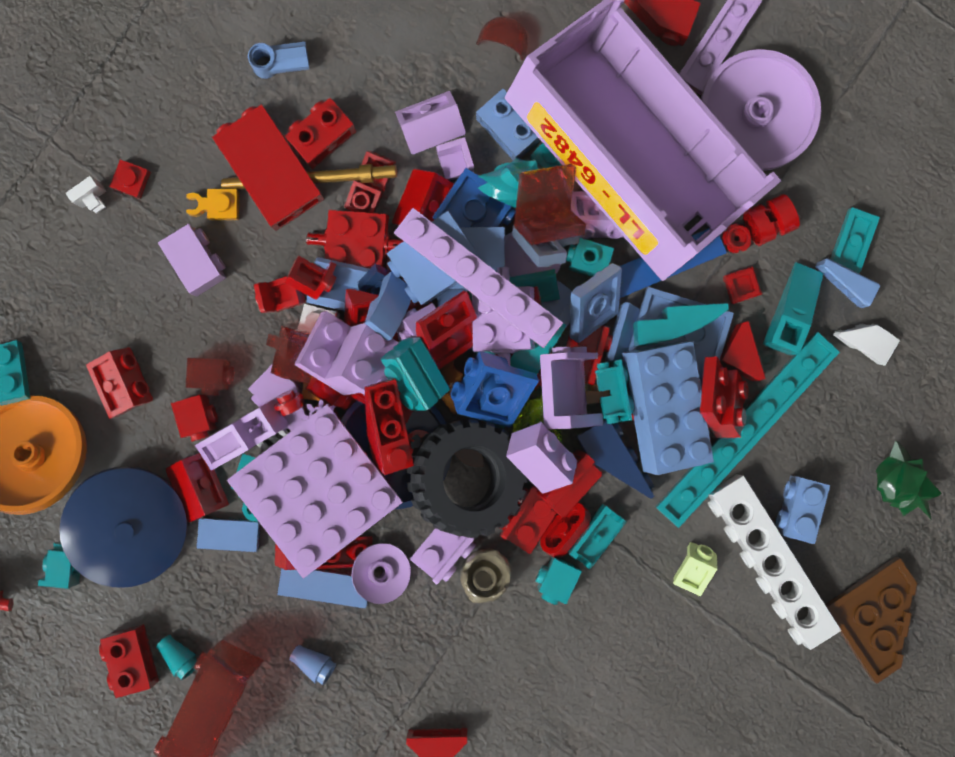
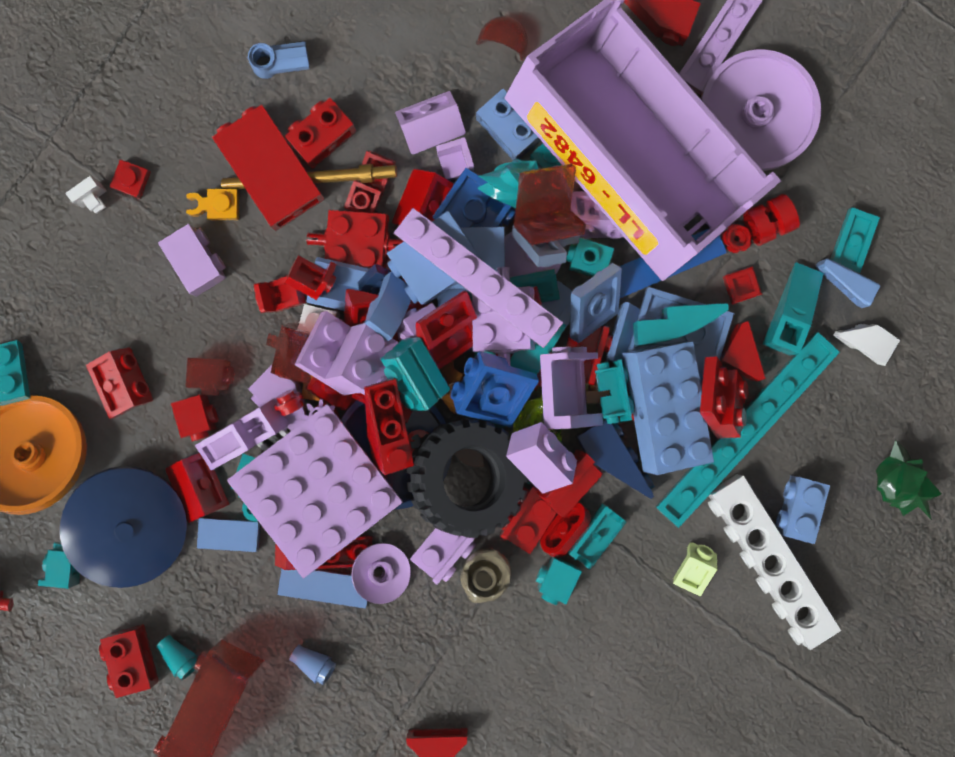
(877, 617): reddish brown plate -> none

